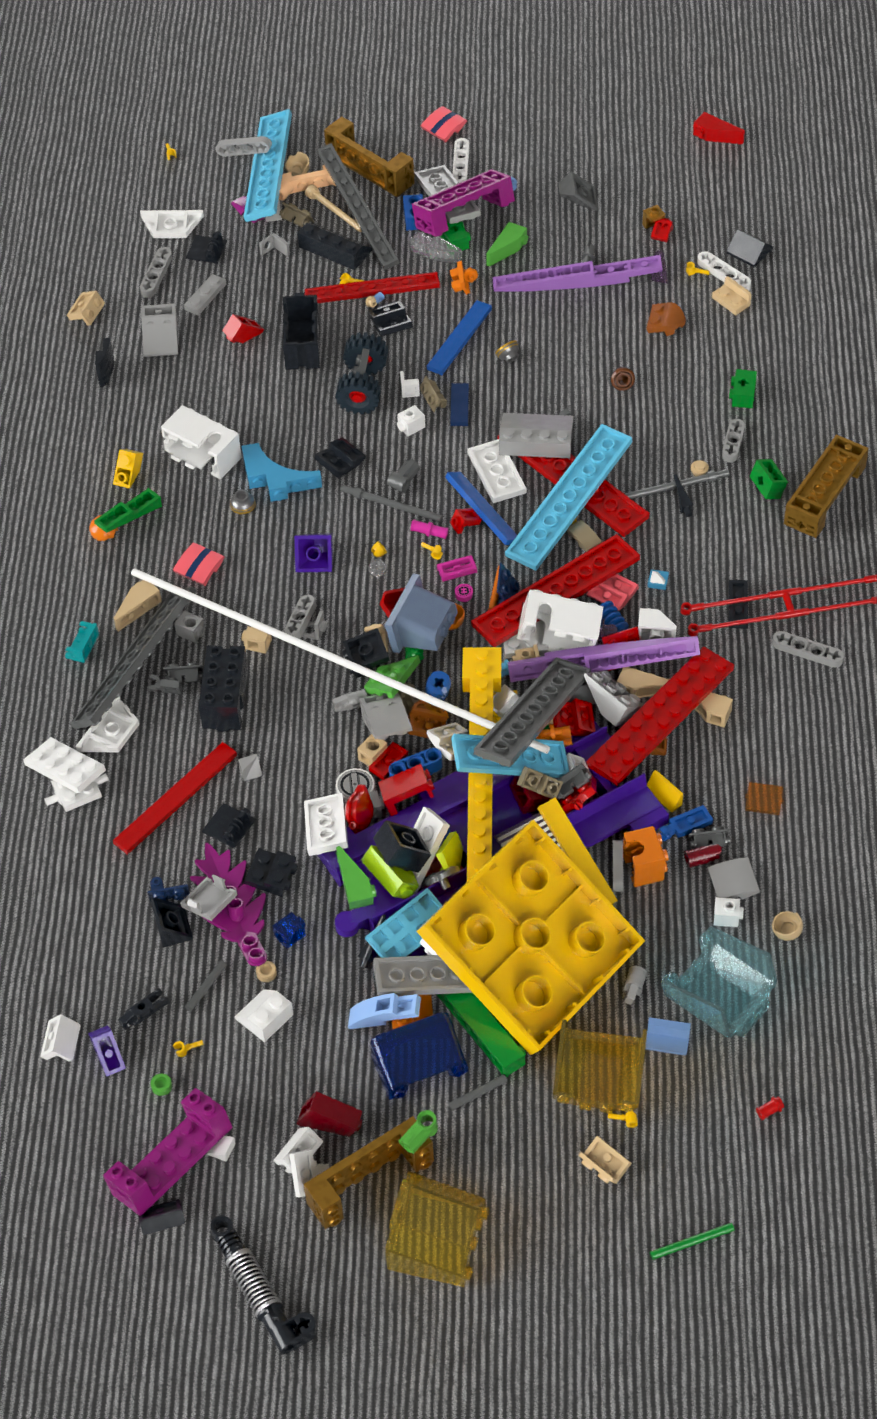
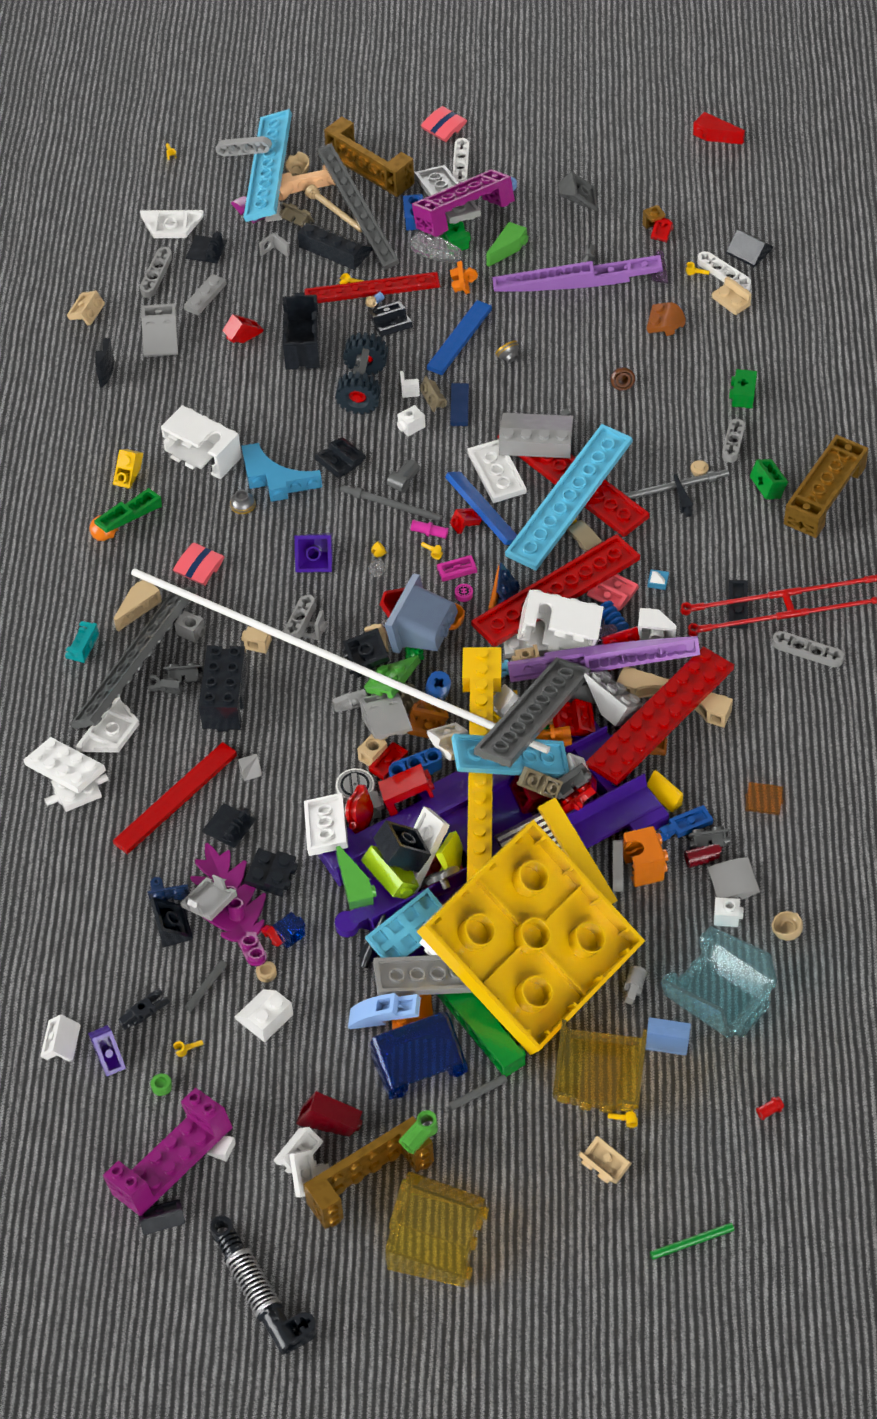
(274, 937): none -> red tile

